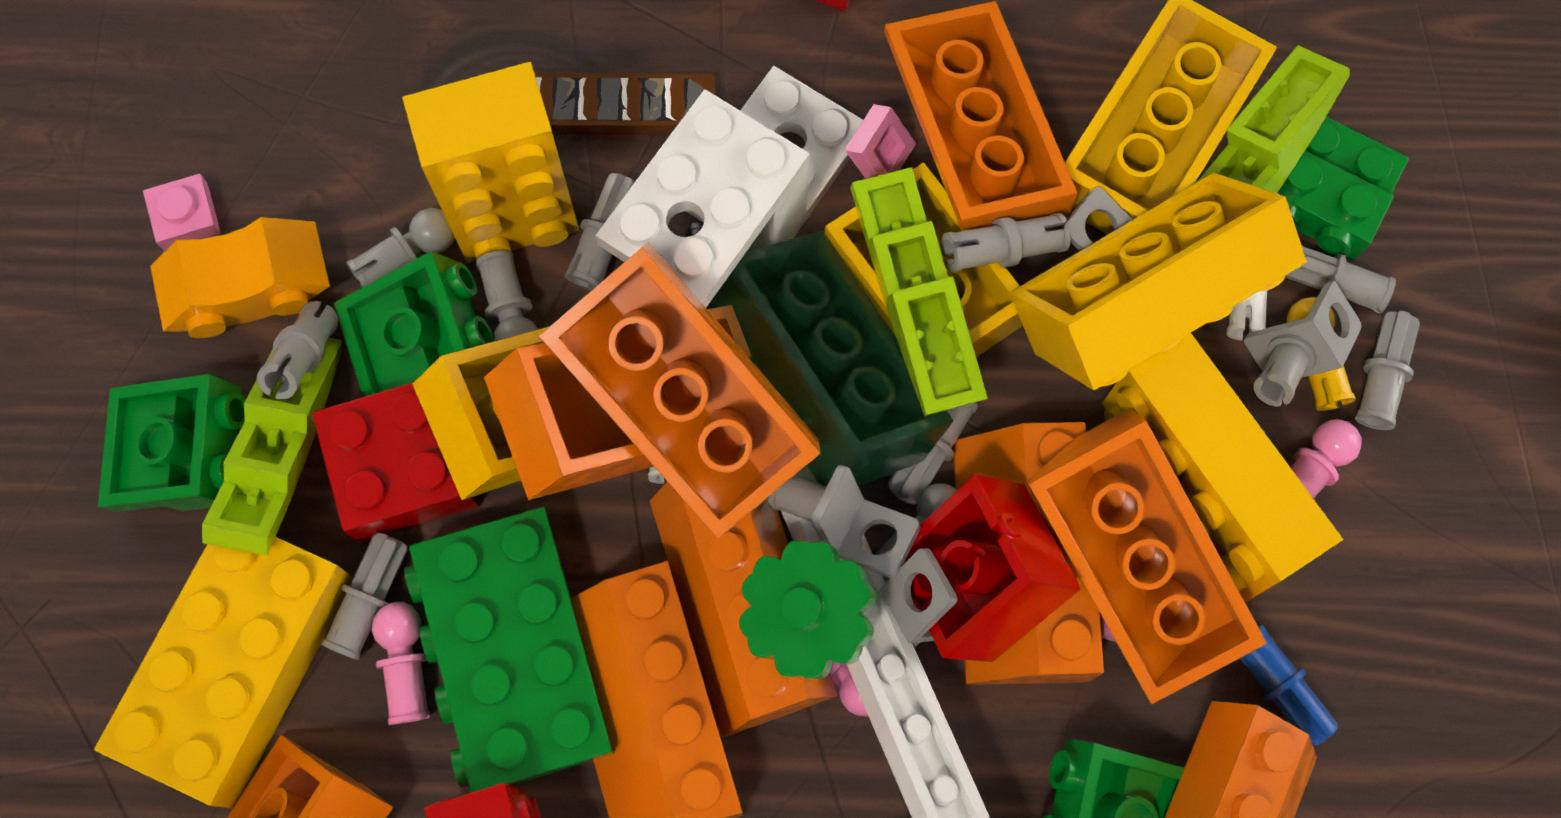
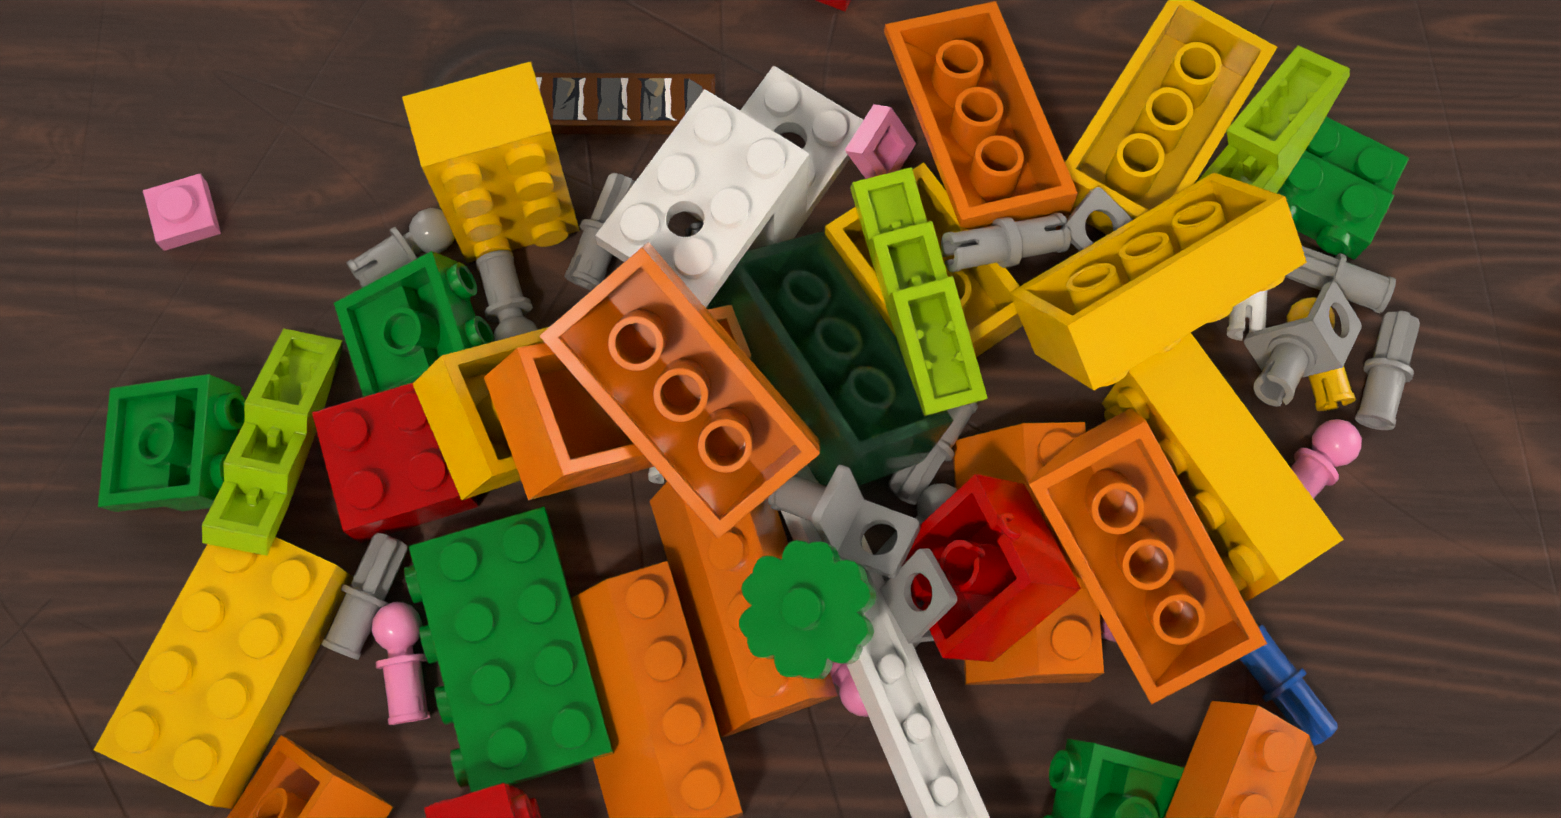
(239, 276): light orange brick -> none
(297, 350): light grey pin -> none

